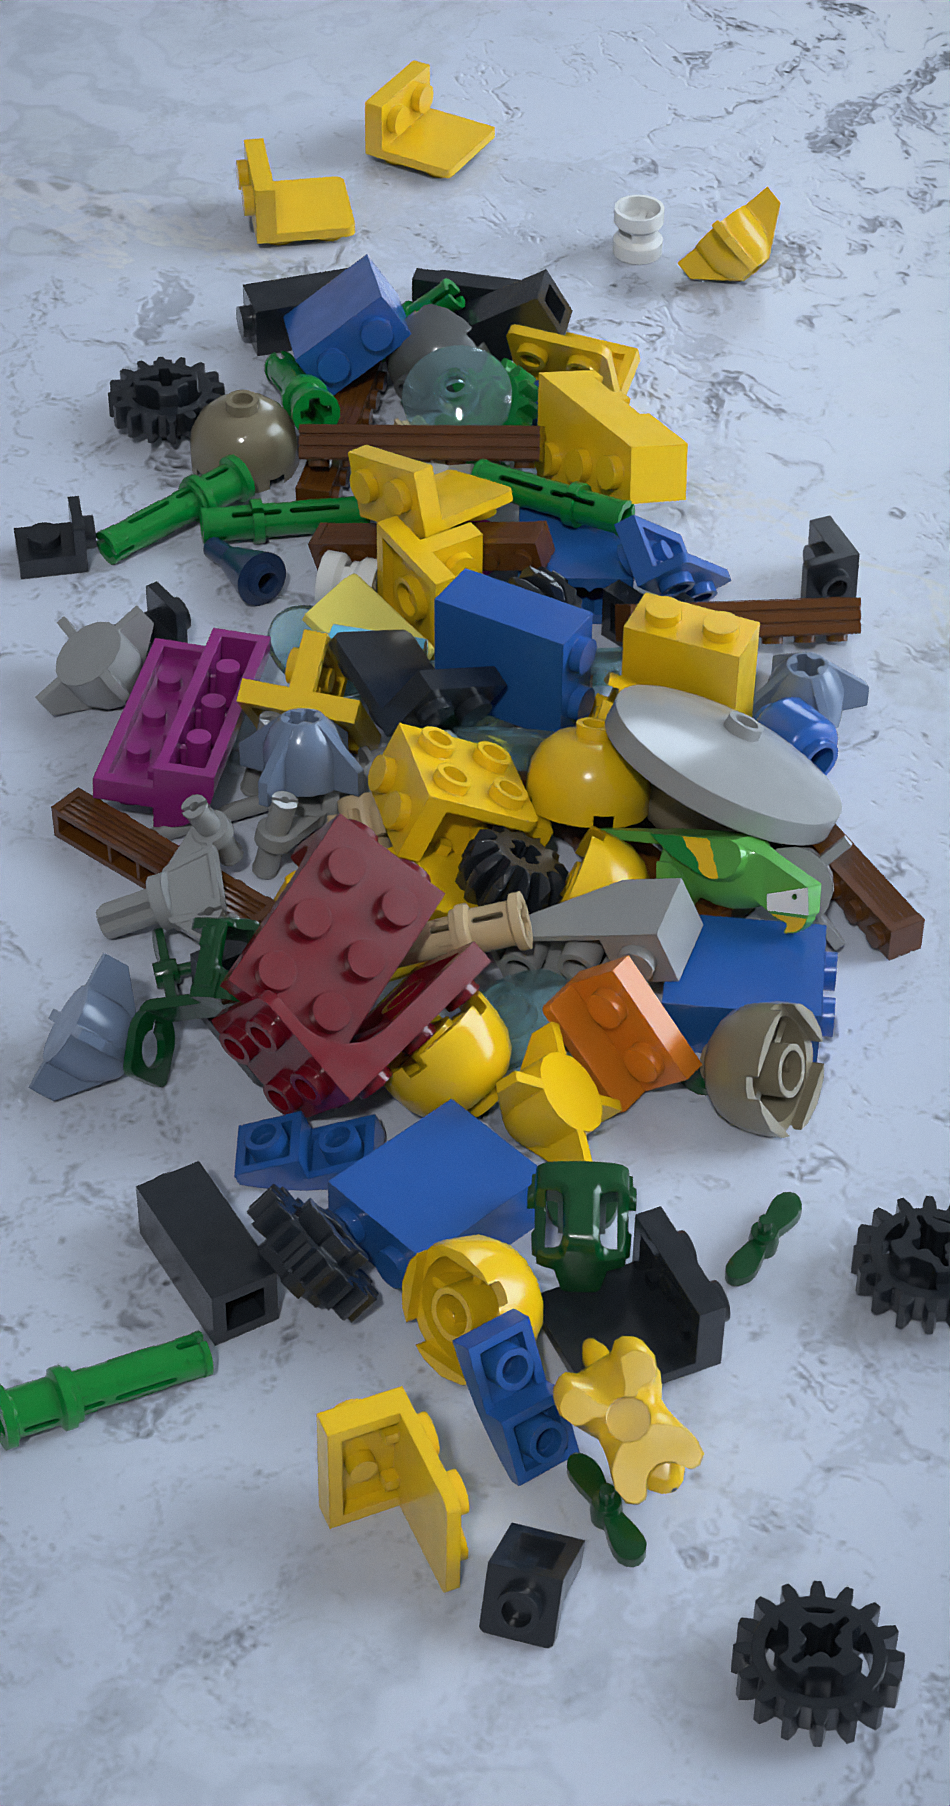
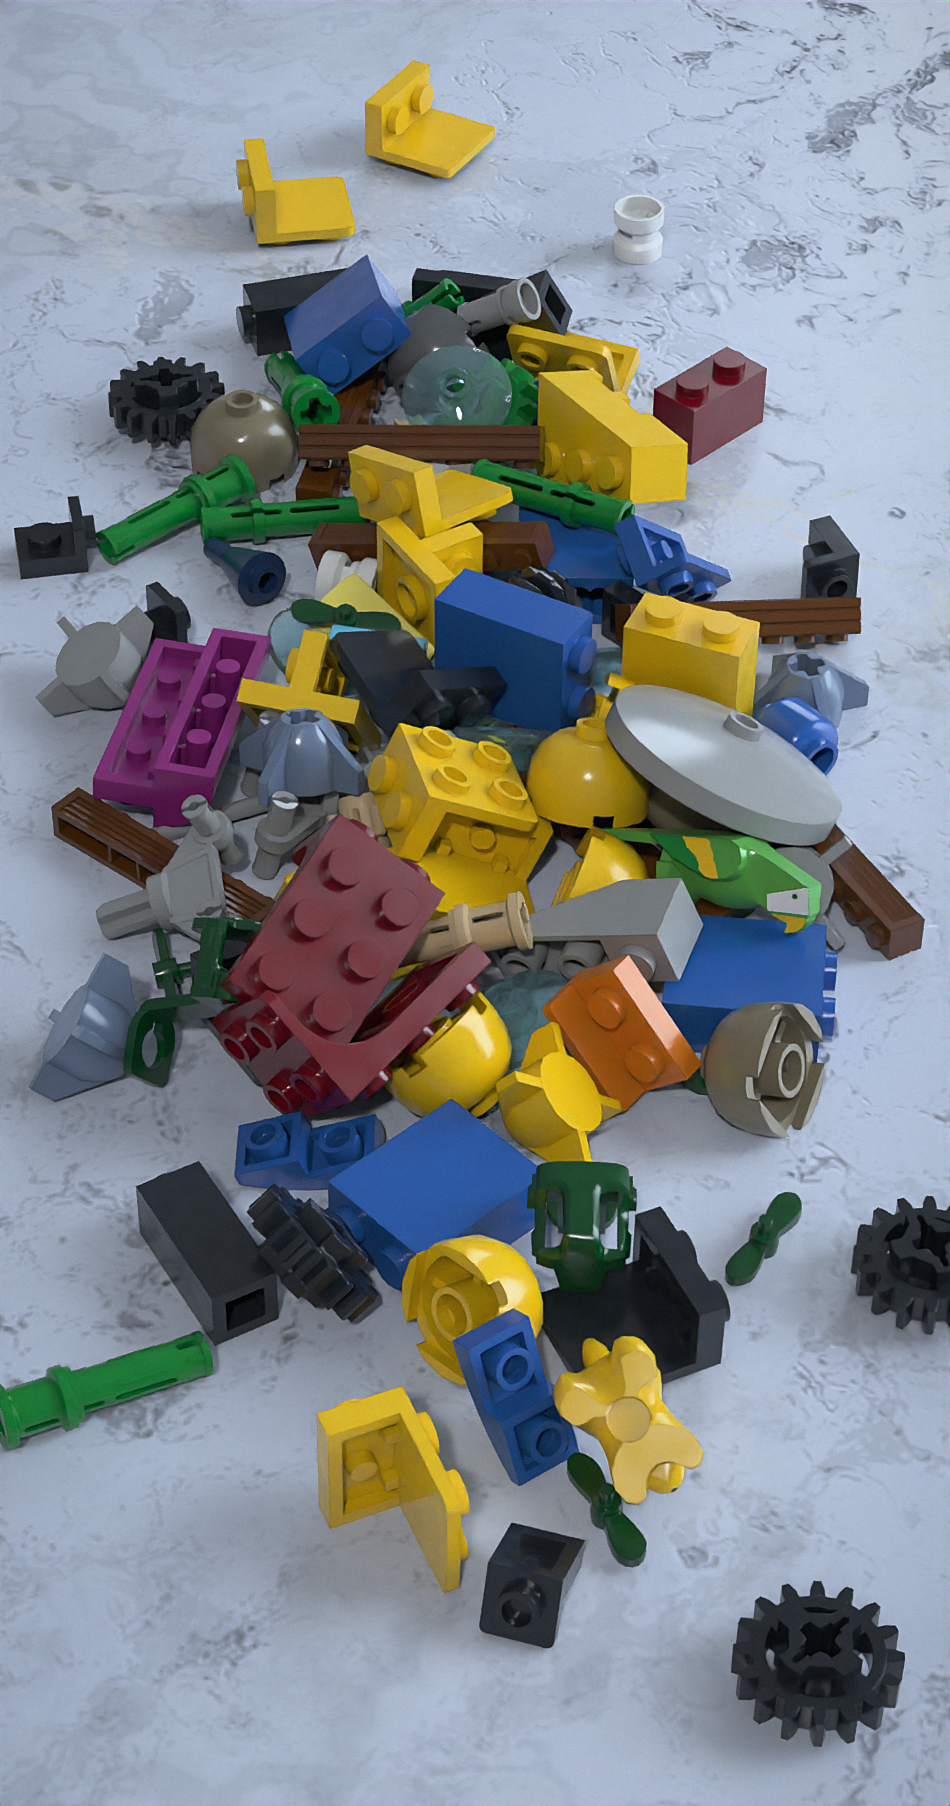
(321, 614): none -> dark green piece
(508, 863): black gear -> none
(509, 305): none -> light grey pin
(712, 401): none -> brick
(737, 243): yellow piece -> none

